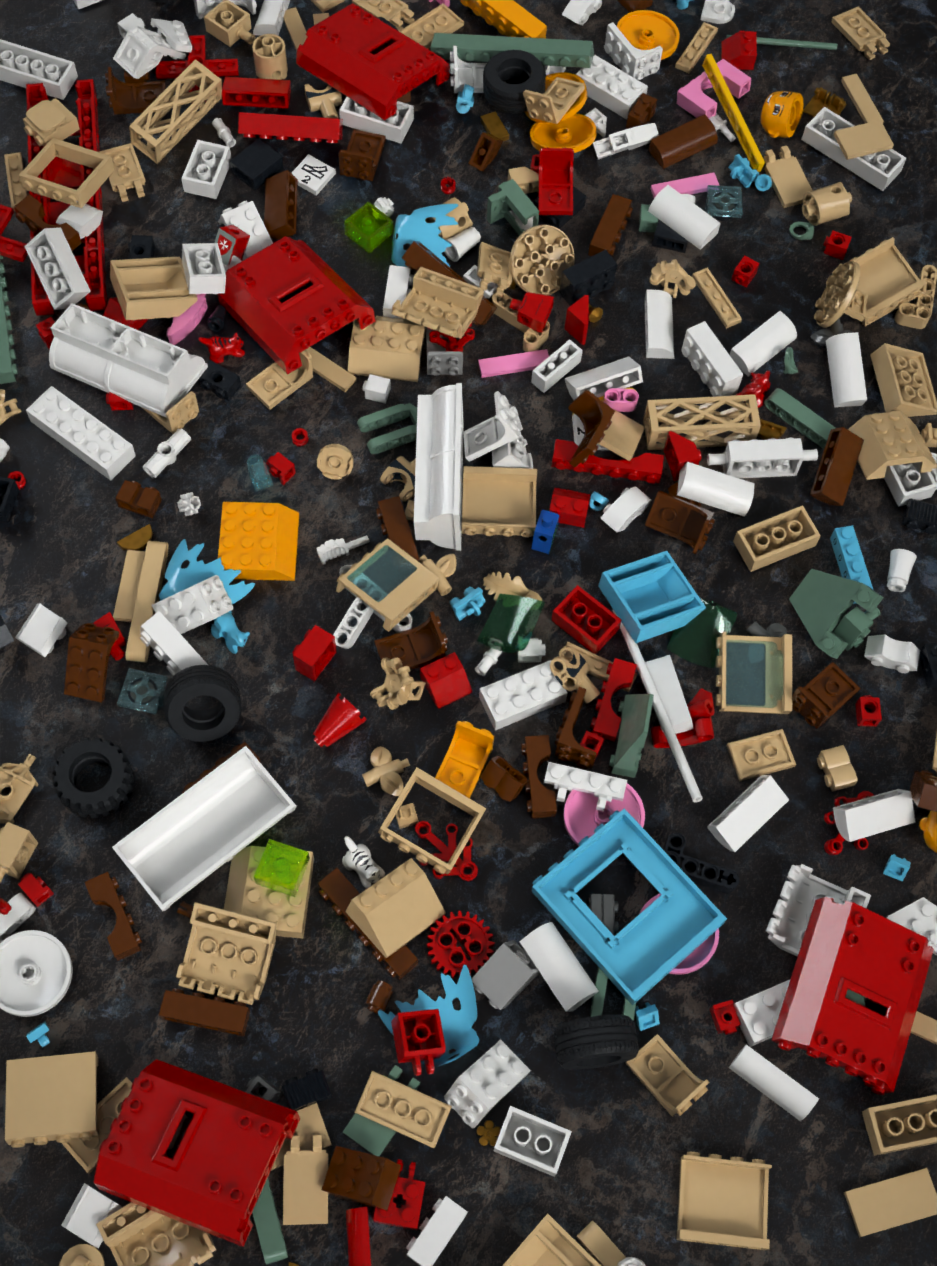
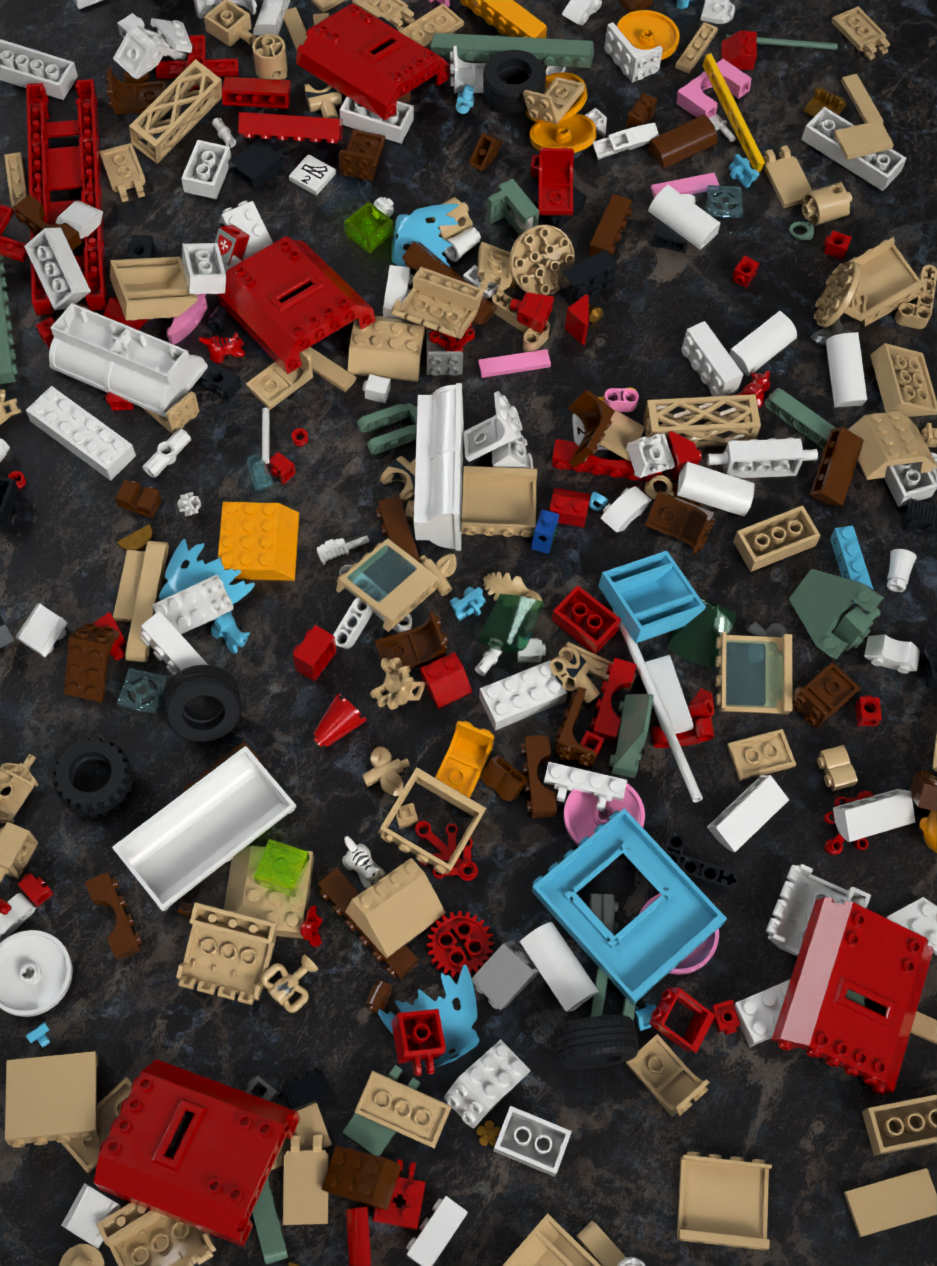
(50, 121): tan brick -> none
(100, 162): tan window -> none
(204, 1012): reddish brown brick -> none
(265, 435): none -> white bar
(281, 205): reddish brown brick -> none
(288, 984): none -> tan piece
(310, 927): none -> red plate
(335, 461): tan tile -> none
(451, 182): red bush -> none
(494, 126): pearl gold tile -> none
(525, 178): tan slope -> none
(556, 366): white brick -> none
(598, 380): white brick -> none
(611, 86): white brick -> none
(647, 221): sand green panel -> none
(649, 488): none -> tan piece
(650, 455): none -> white slope
(659, 324): white brick -> none
(672, 273): tan piece -> none
(697, 1027): none -> red window
(716, 298): tan tile -> none
(763, 182): medium azure tile -> none
(770, 430): pearl gold tile -> none
(773, 1083): white brick -> none
(782, 113): light orange piece -> none
(790, 367): sand green piece -> none
(896, 867): medium azure tile -> none

